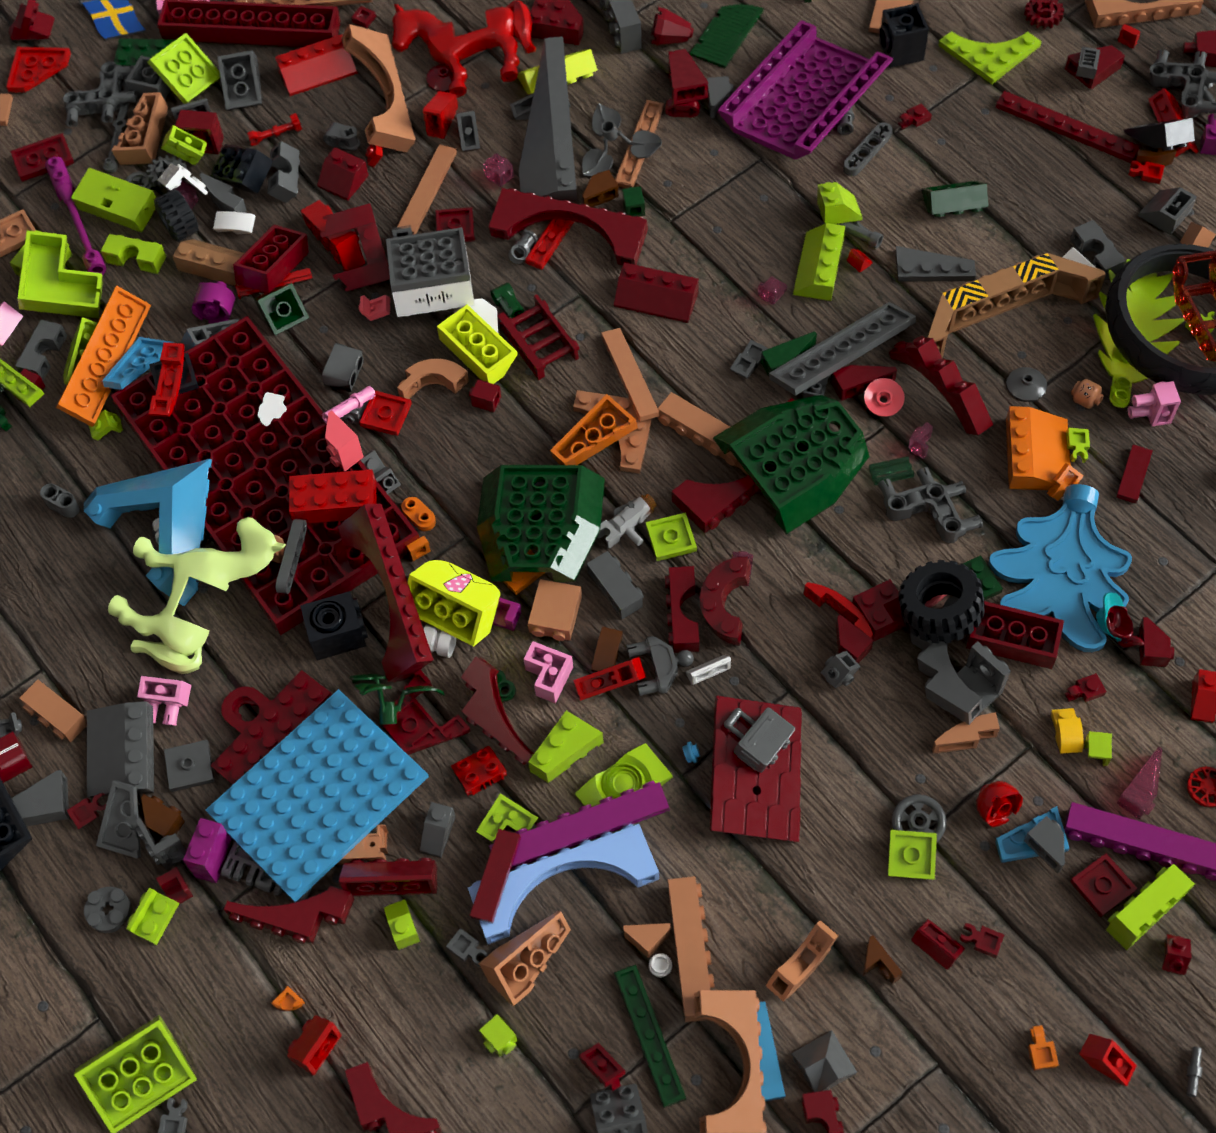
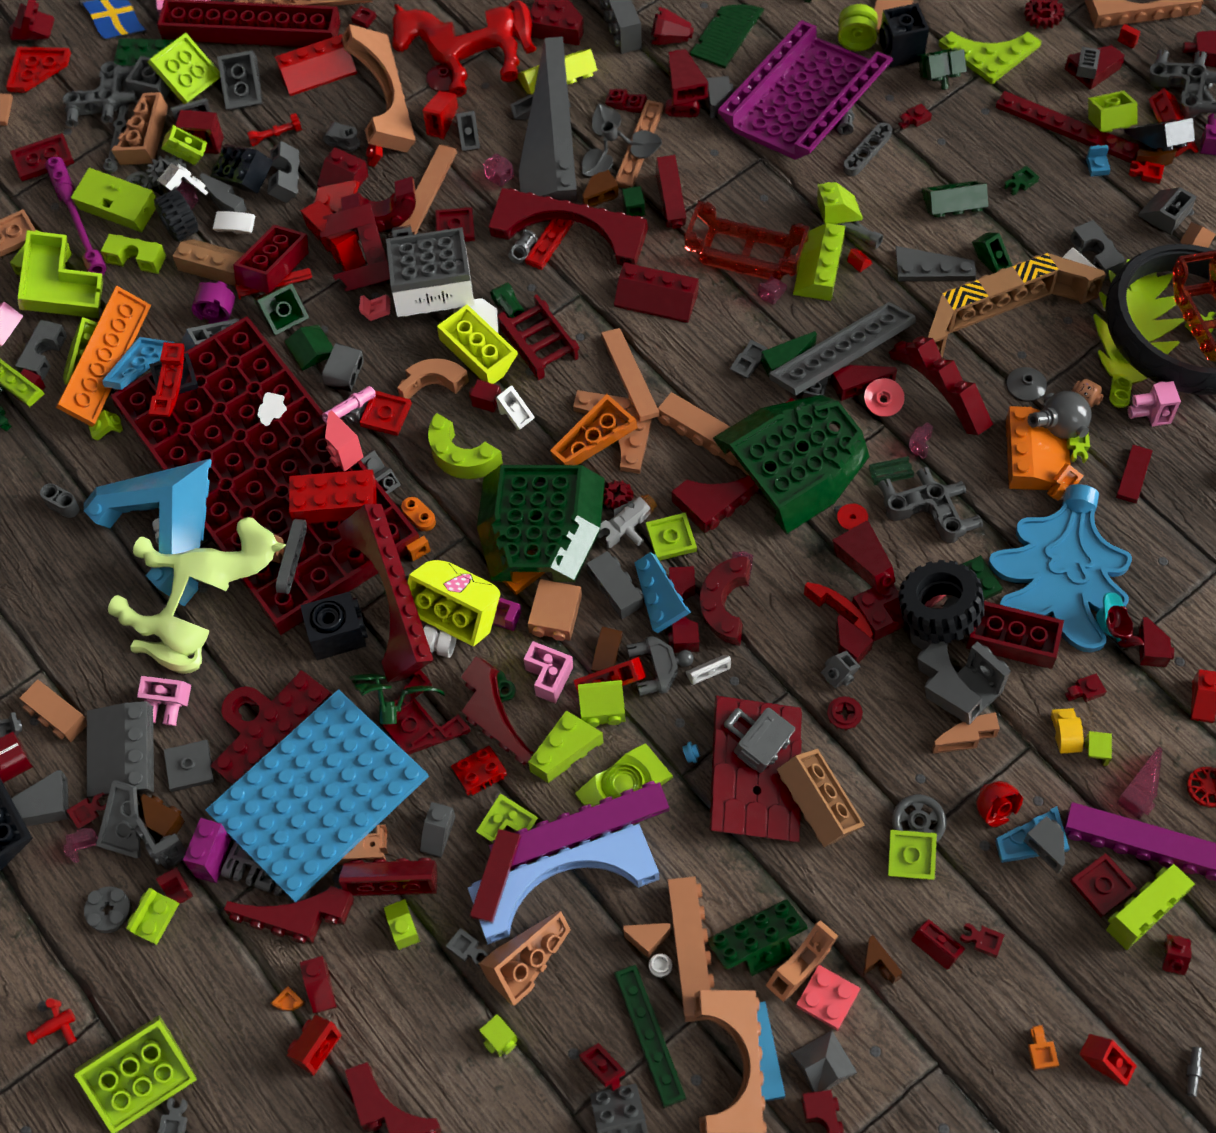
(58, 1022): none -> red piece
(82, 839): none -> clear pink bracket
(309, 346): none -> dark green slope
(318, 984): none -> dark red slope
(332, 194): none -> red wing
(392, 211): none -> dark red brick
(458, 461): none -> lime brick
(513, 406): none -> white slope
(602, 703): none -> lime slope
(625, 491): none -> dark red gear
(627, 102): none -> dark red slope
(661, 598): none -> dark azure wing
(670, 191): none -> dark red slope
(743, 263): none -> clear red windscreen
(759, 939): none -> dark green bracket
(820, 797): none -> medium nougat slope
(828, 997): none -> coral plate
(851, 515): none -> red piece
(851, 706): none -> dark red gear
(857, 27): none -> lime wheel
(865, 556): none -> dark red slope
(942, 64): none -> dark green brick
(992, 251): none -> dark green slope
(1022, 179): none -> dark green plate
(1064, 415): none -> dark grey piece
(1098, 161): none -> dark azure bracket
(1112, 111): none -> lime brick

